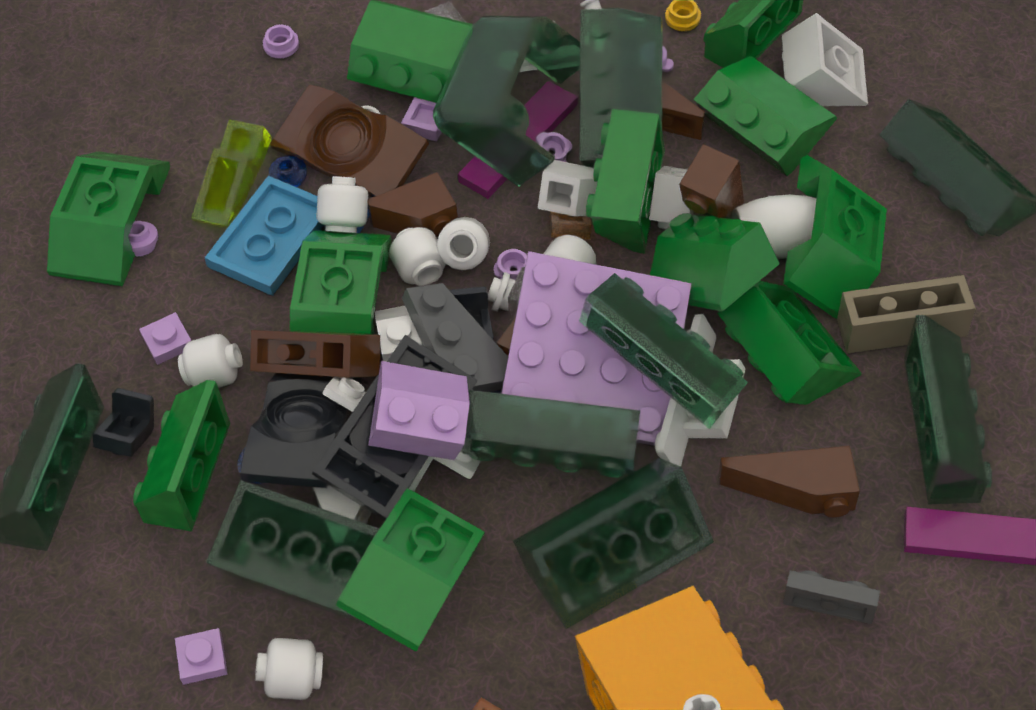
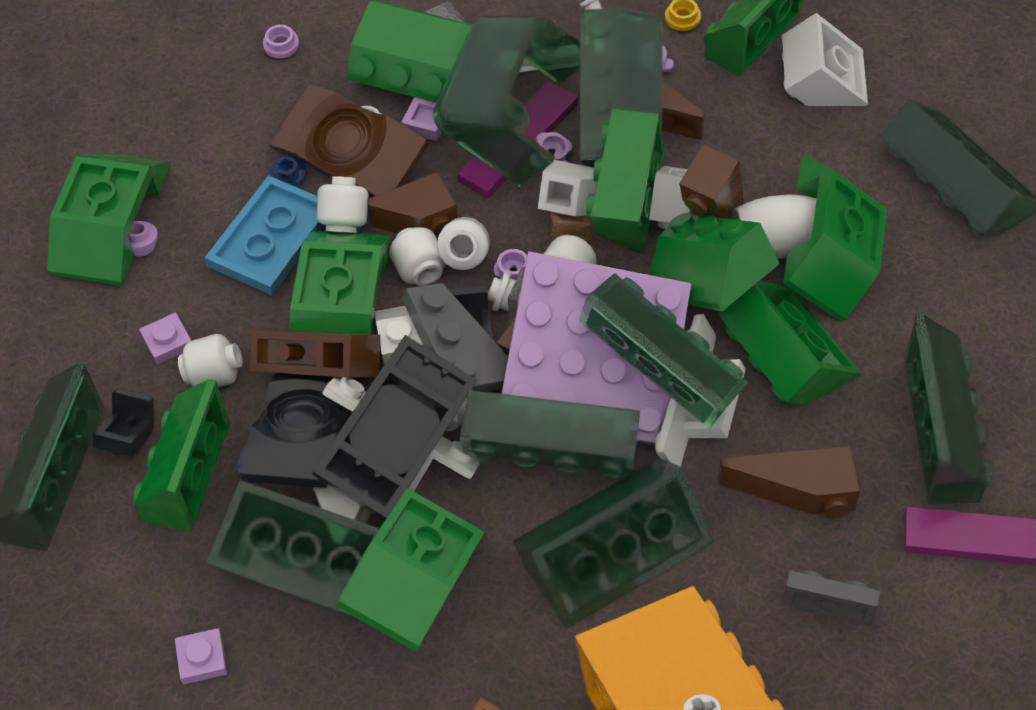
(231, 173): clear neon green slope -> none
(289, 668): white head -> none
(420, 411): lavender slope -> none
(764, 112): green slope -> none
(887, 313): dark tan brick -> none

